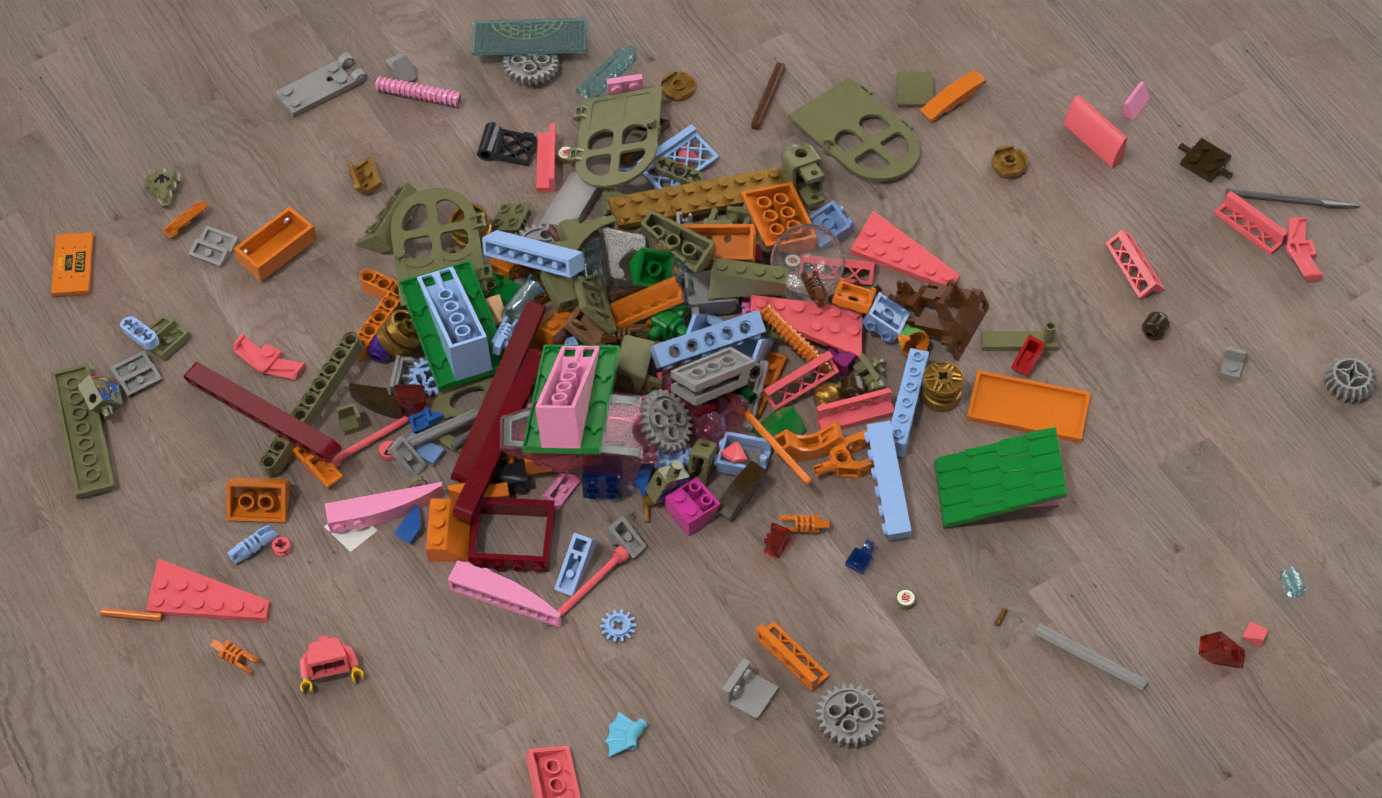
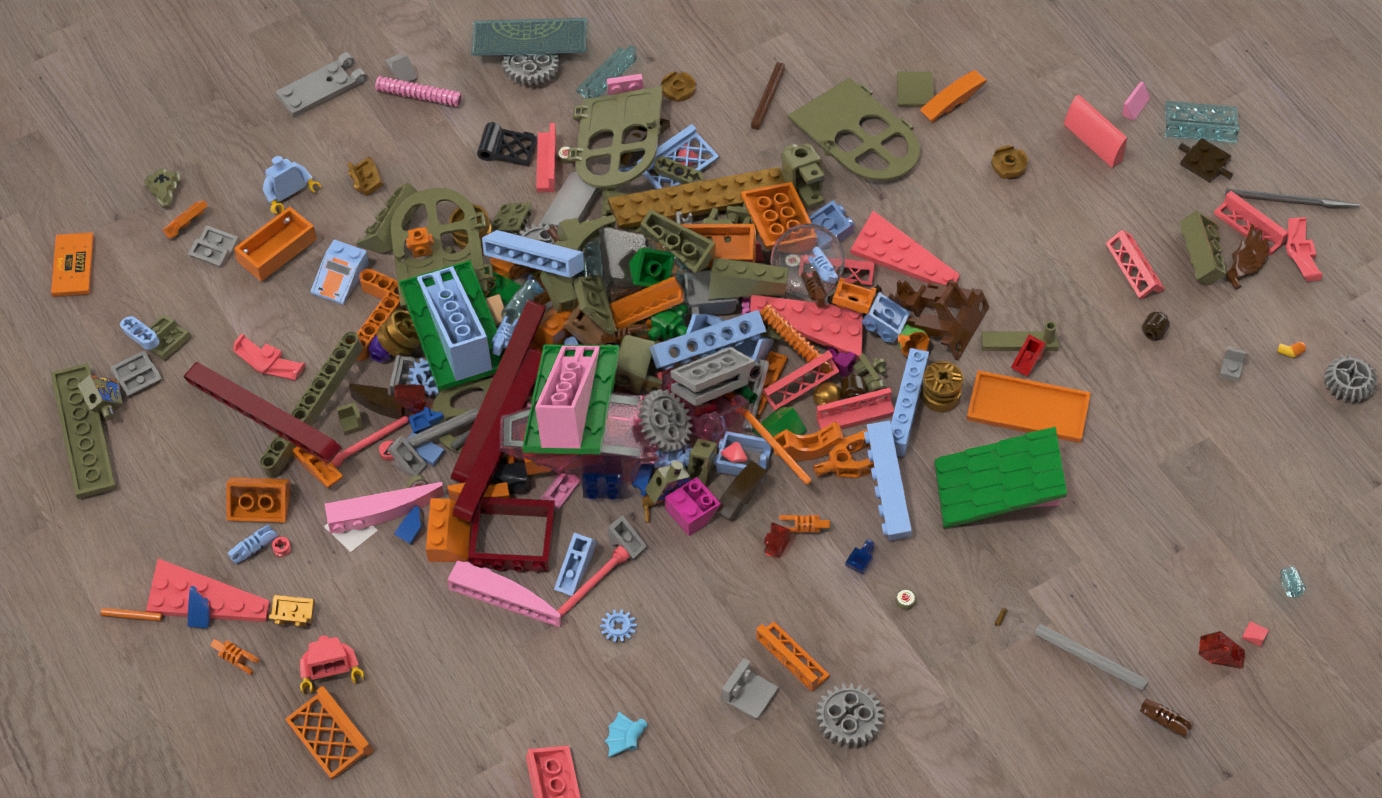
(198, 609): none -> blue slope
(284, 180): none -> light blue torso
(293, 610): none -> bracket
(339, 272): none -> light blue slope
(339, 719): none -> orange fence
(420, 242): none -> orange brick
(823, 266): none -> light blue hinge
(1166, 717): none -> reddish brown hinge
(1201, 128): none -> clear light blue fence
(1203, 247): none -> olive wedge
(1248, 257): none -> reddish brown animal
(1293, 350): none -> arm

